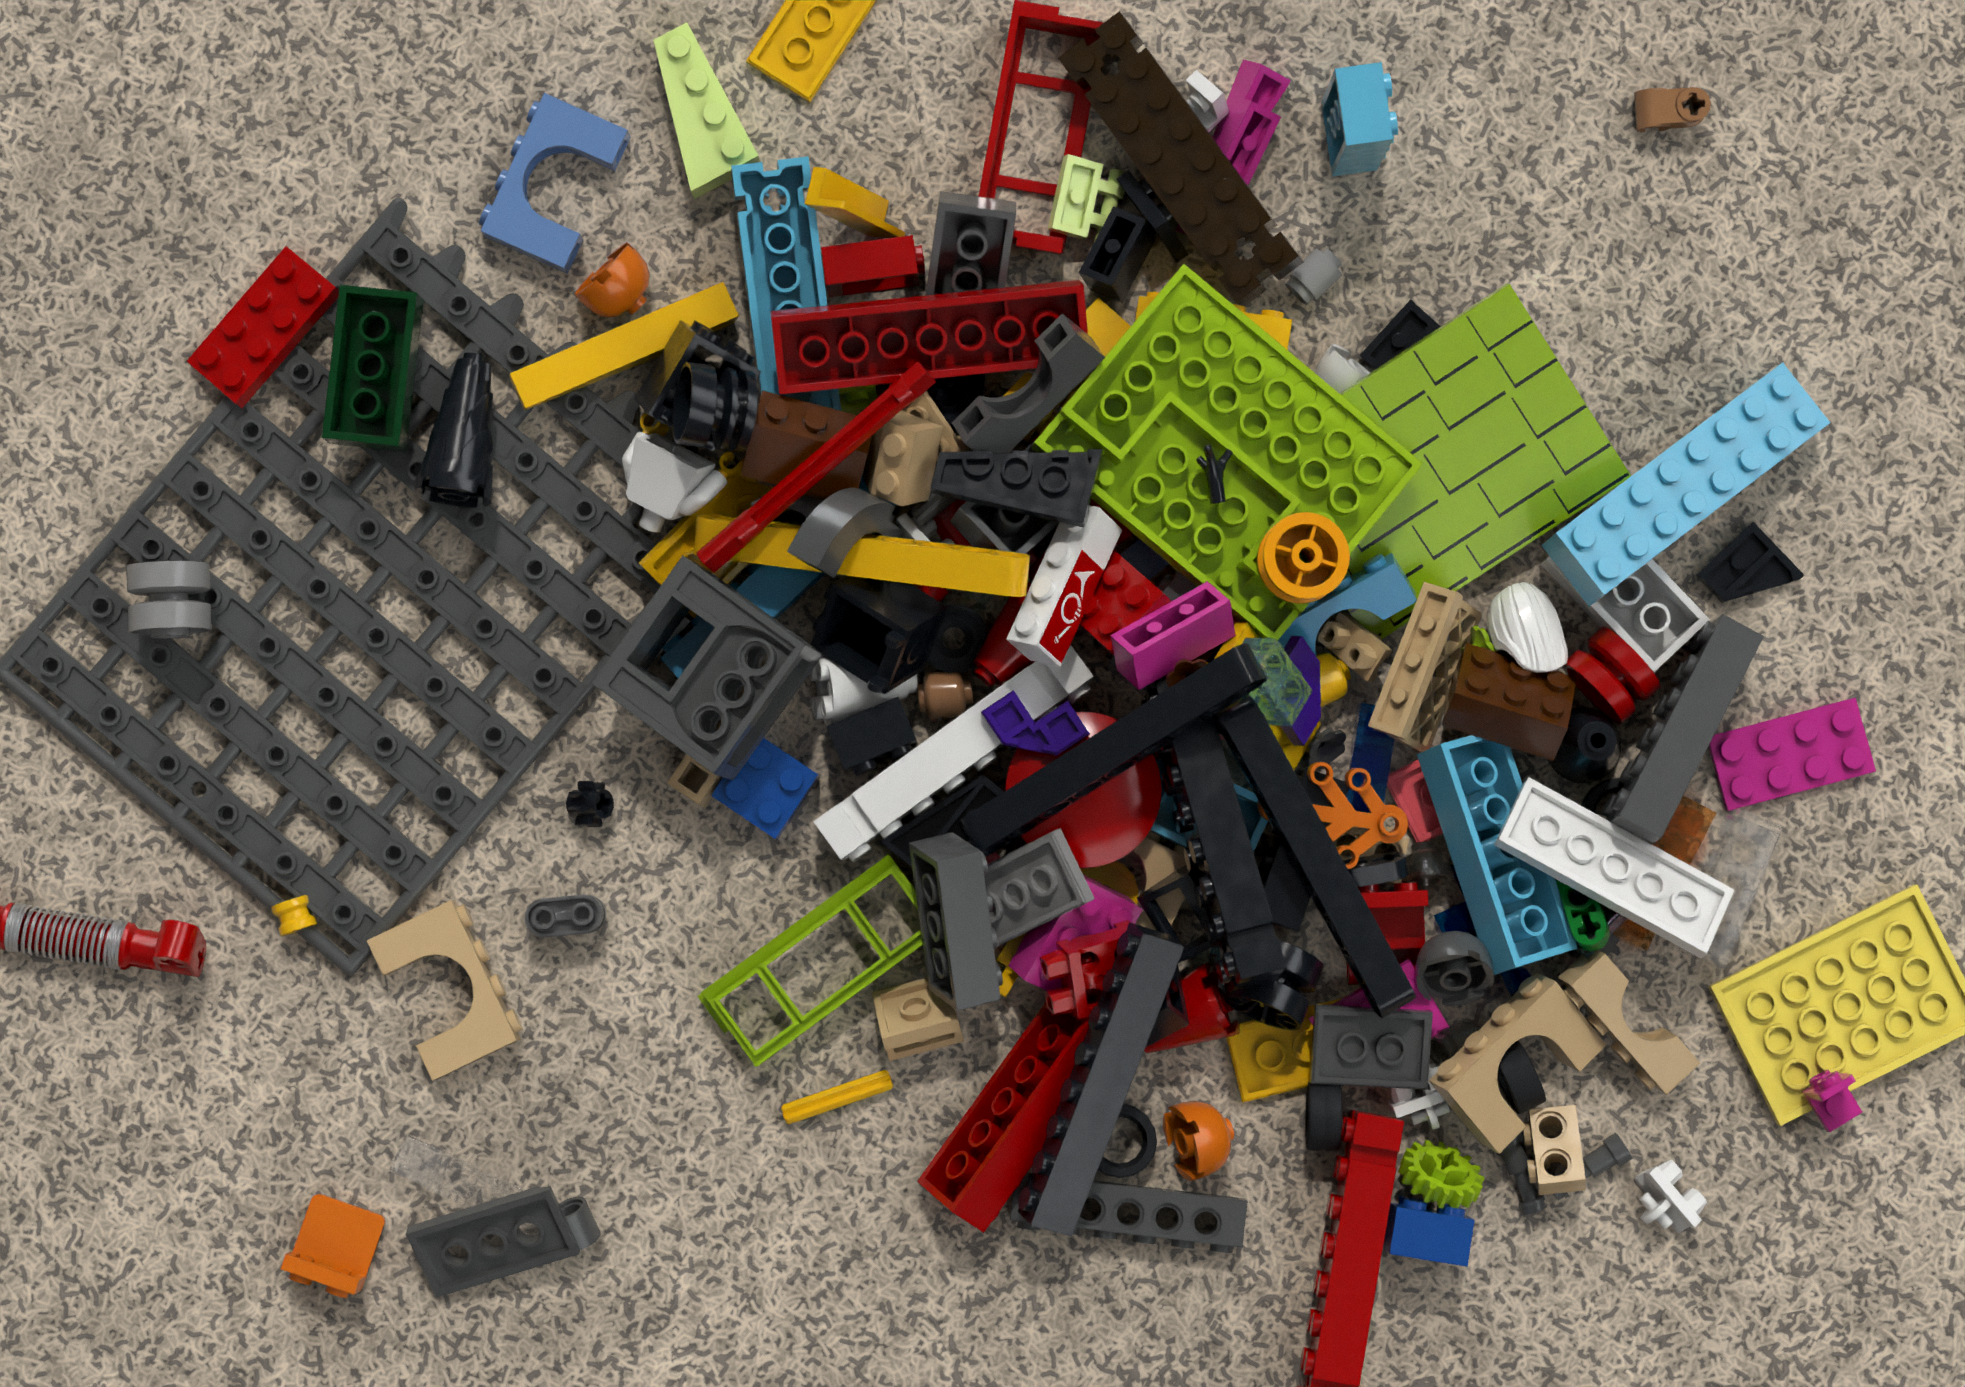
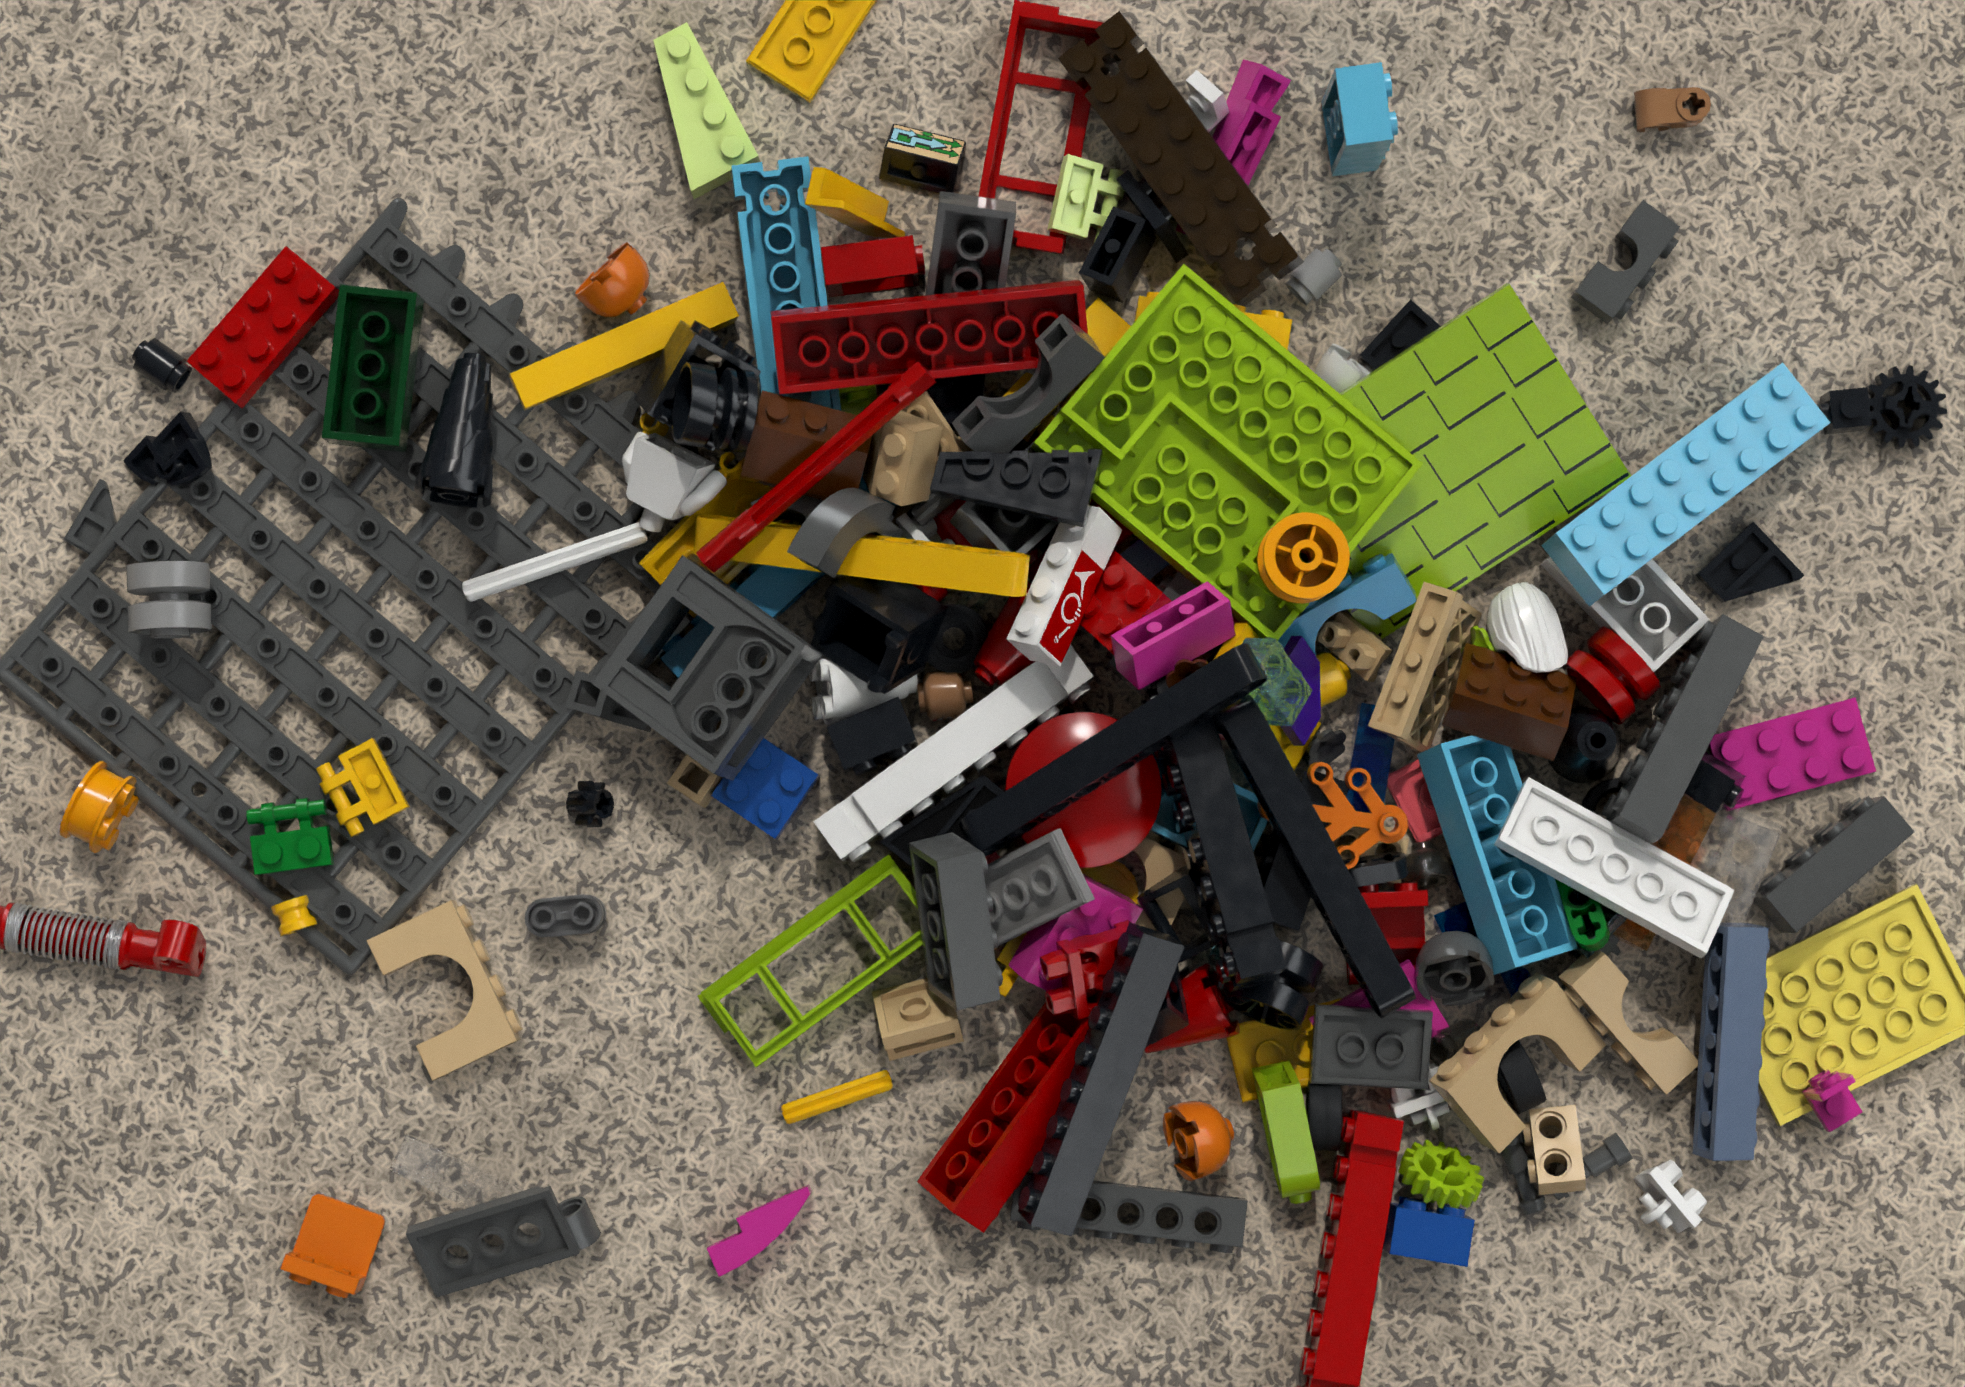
(93, 520): none -> dark grey tile
(99, 807): none -> light orange wheel
(161, 365): none -> black brick
(176, 450): none -> black brick
(290, 849): none -> green plate
(372, 781): none -> yellow plate
(552, 130): medium blue arch -> none
(554, 562): none -> white axle
(592, 701): none -> dark grey slope
(758, 1230): none -> dark pink slope
(921, 159): none -> black panel
(1048, 735): dark purple tile -> none
(1147, 1150): black tyre -> none
(1215, 472): black bar -> none
(1287, 1131): none -> lime window
(1648, 237): none -> dark grey arch
(1715, 784): none -> black brick
(1731, 1043): none -> sand blue brick
(1832, 863): none -> dark grey brick
(1846, 410): none -> black brick
(1920, 408): none -> black gear

